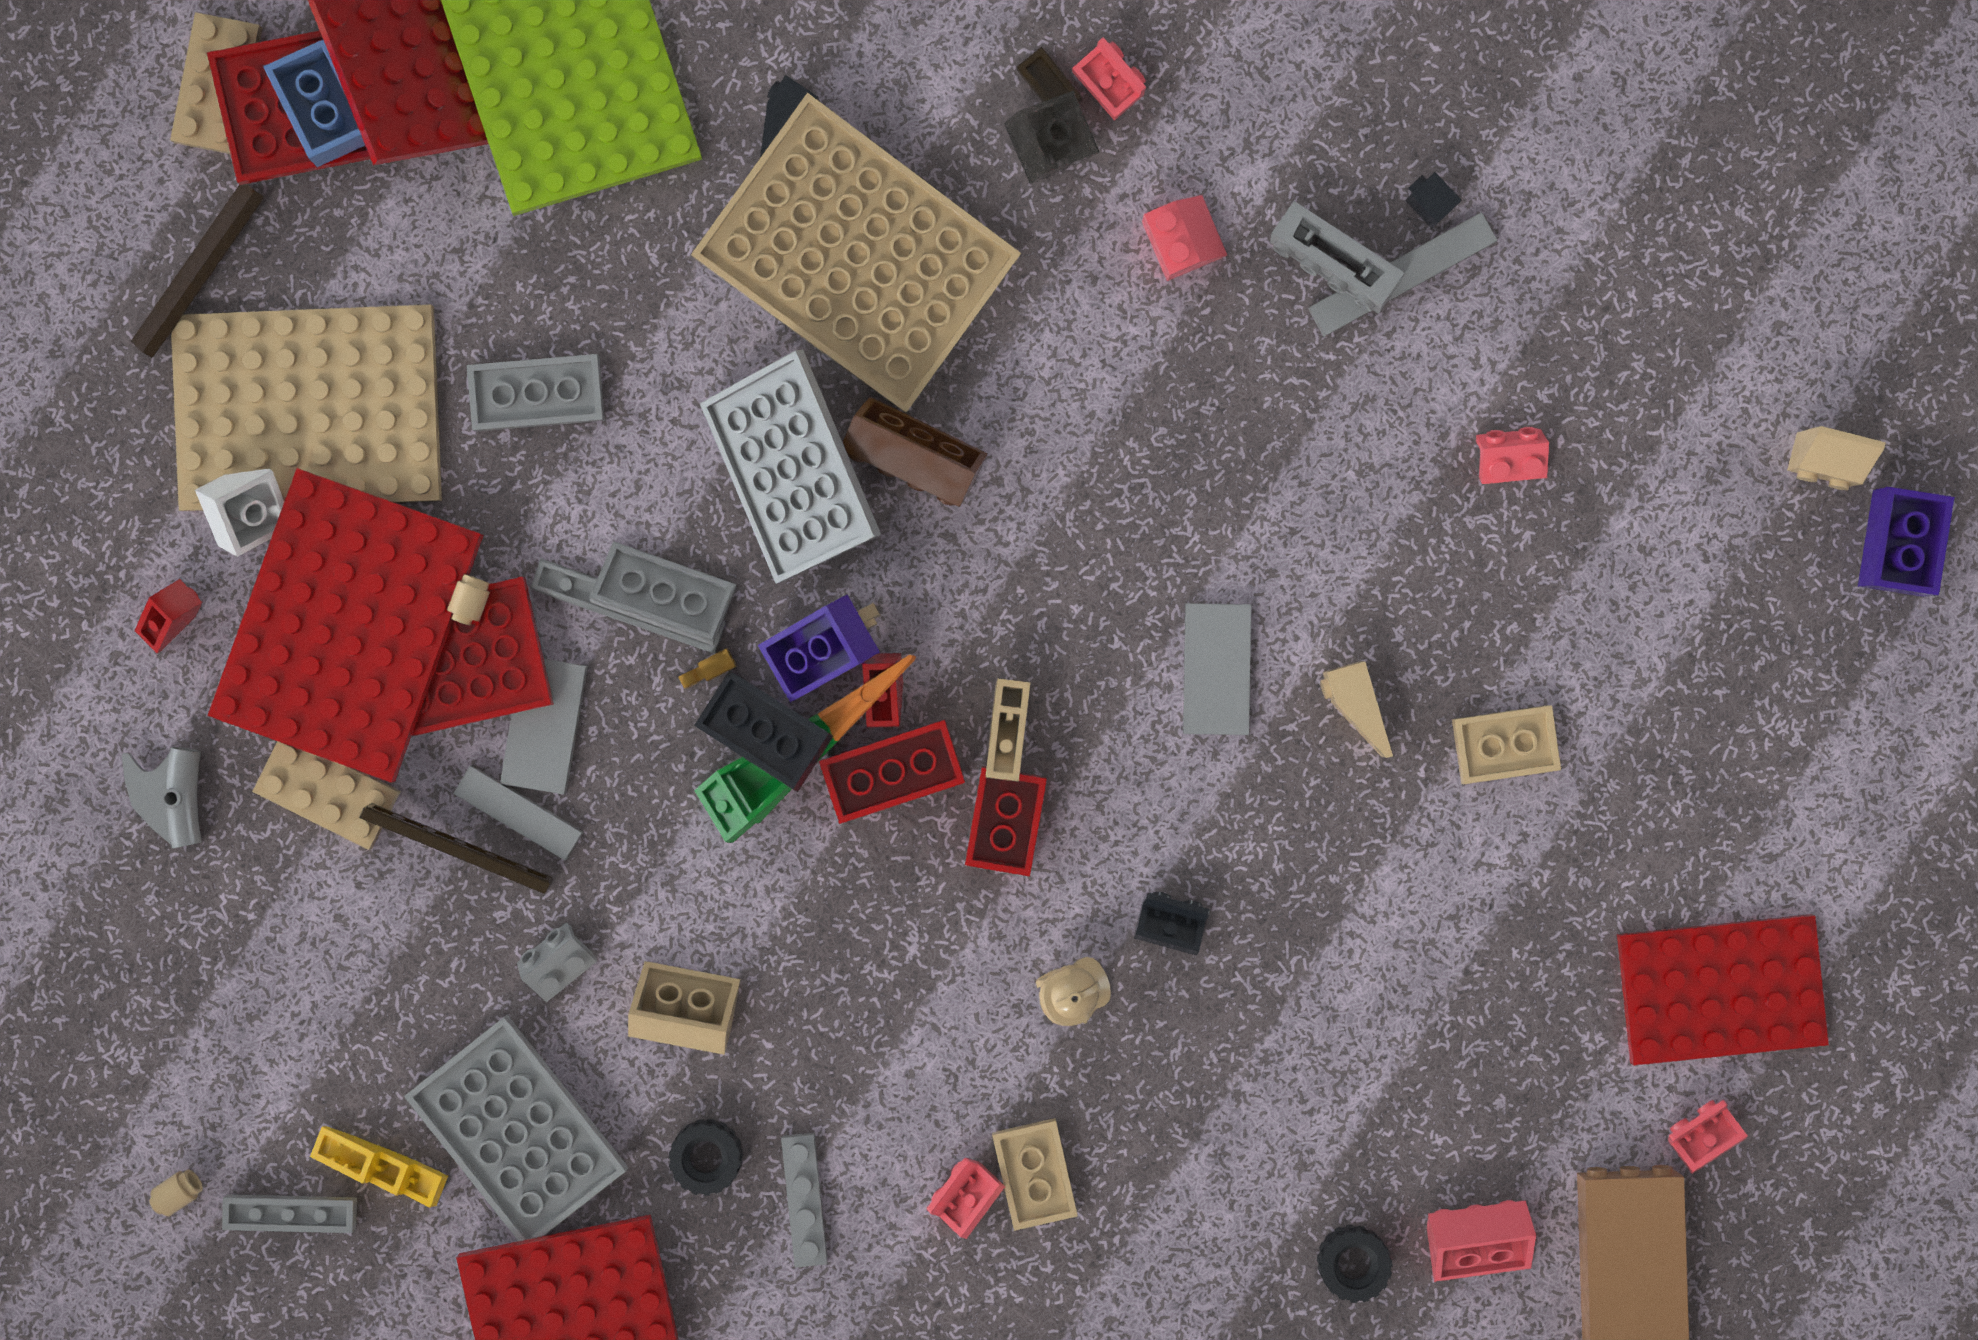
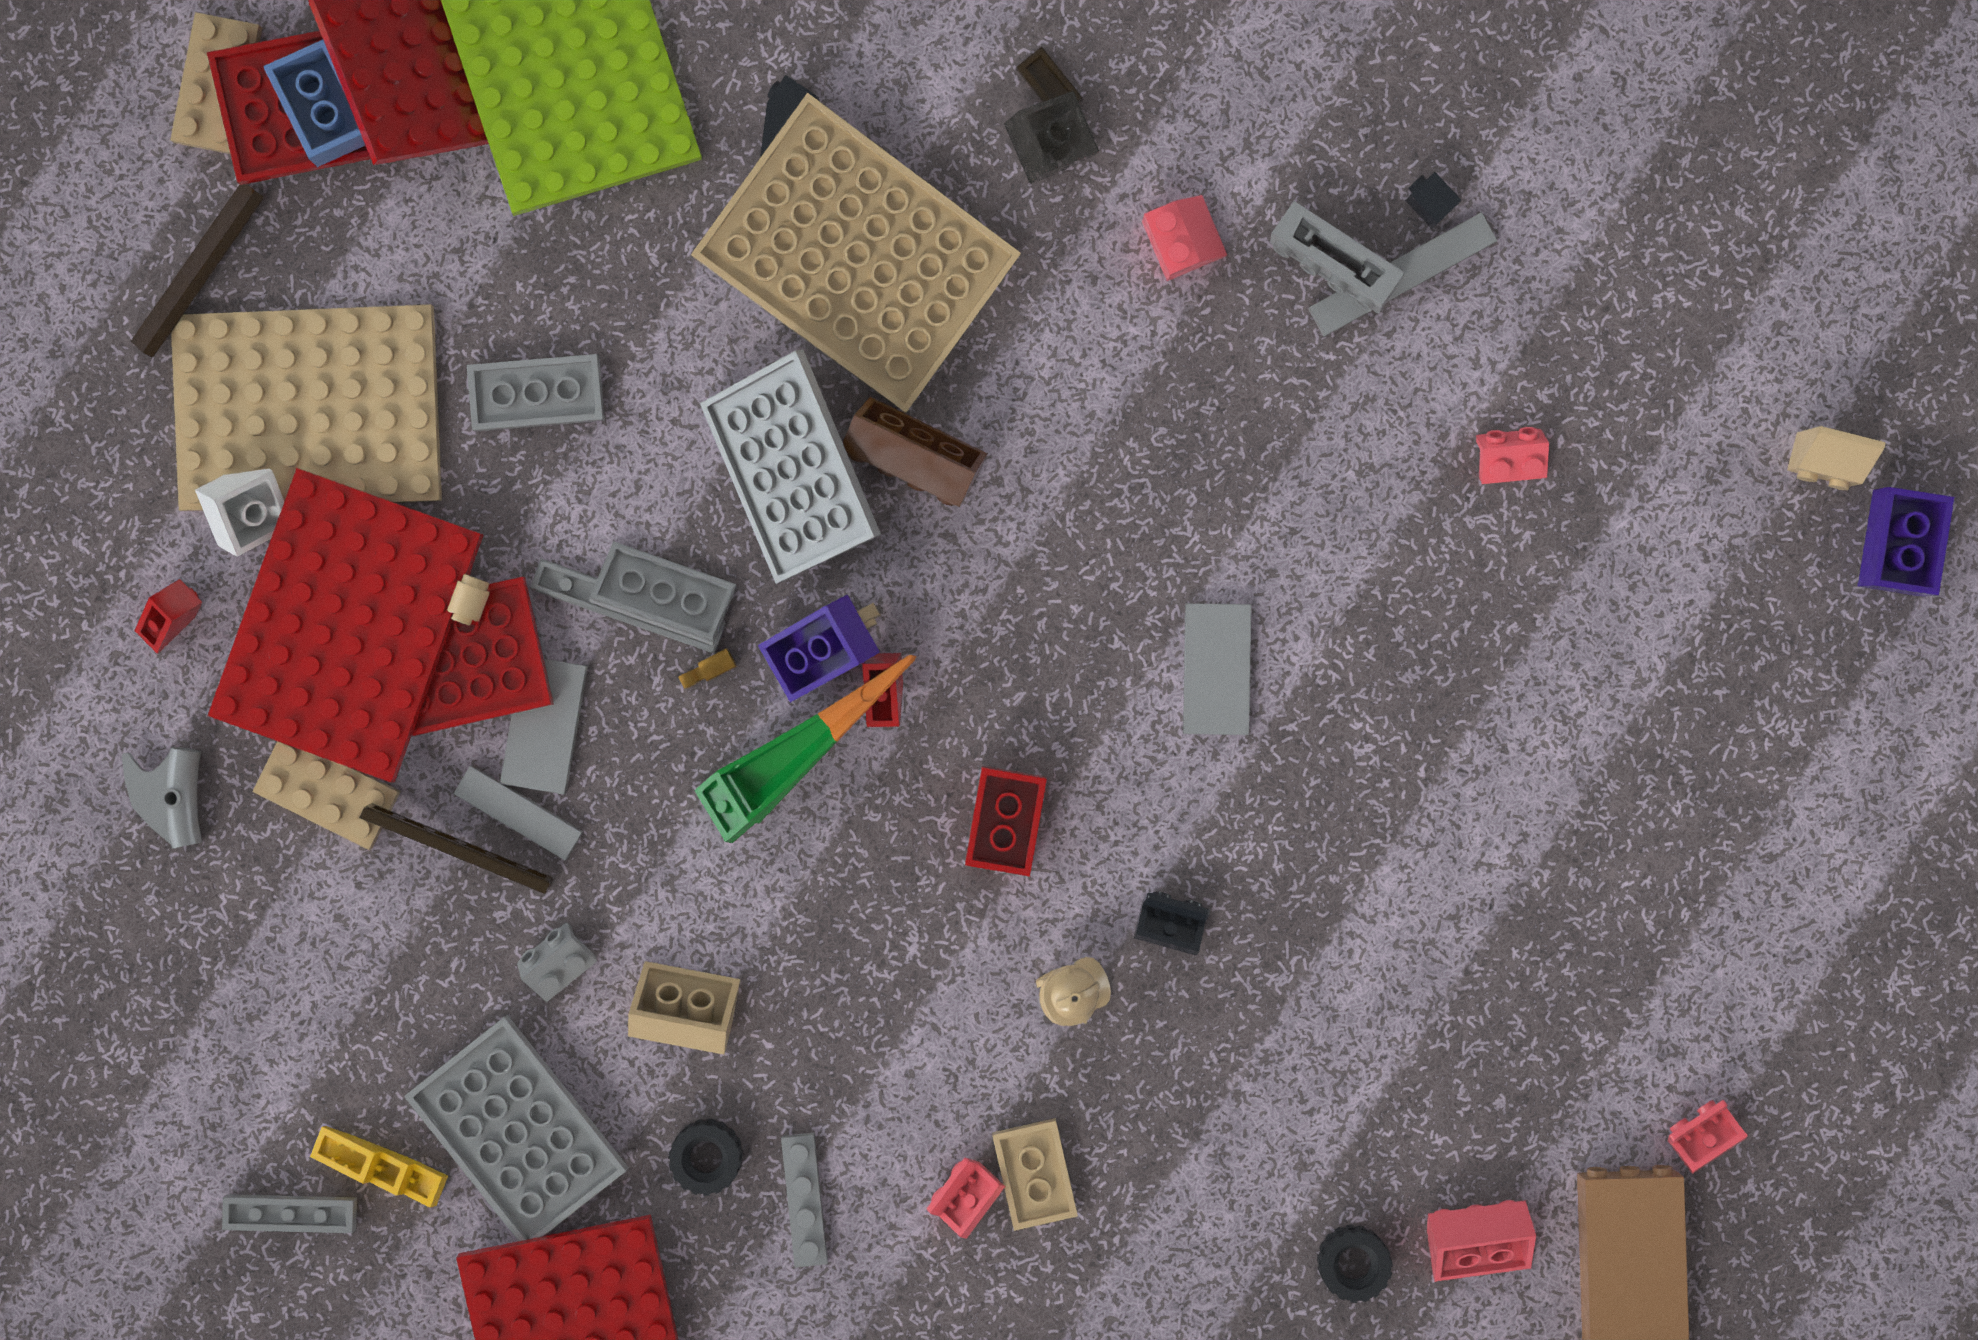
(175, 1192): tan brick -> none
(763, 731): black plate -> none
(892, 771): red brick -> none
(1007, 729): tan slope -> none
(1110, 78): coral bracket -> none
(1355, 699): tan slope -> none
(1506, 744): tan plate -> none
(1722, 989): red plate -> none

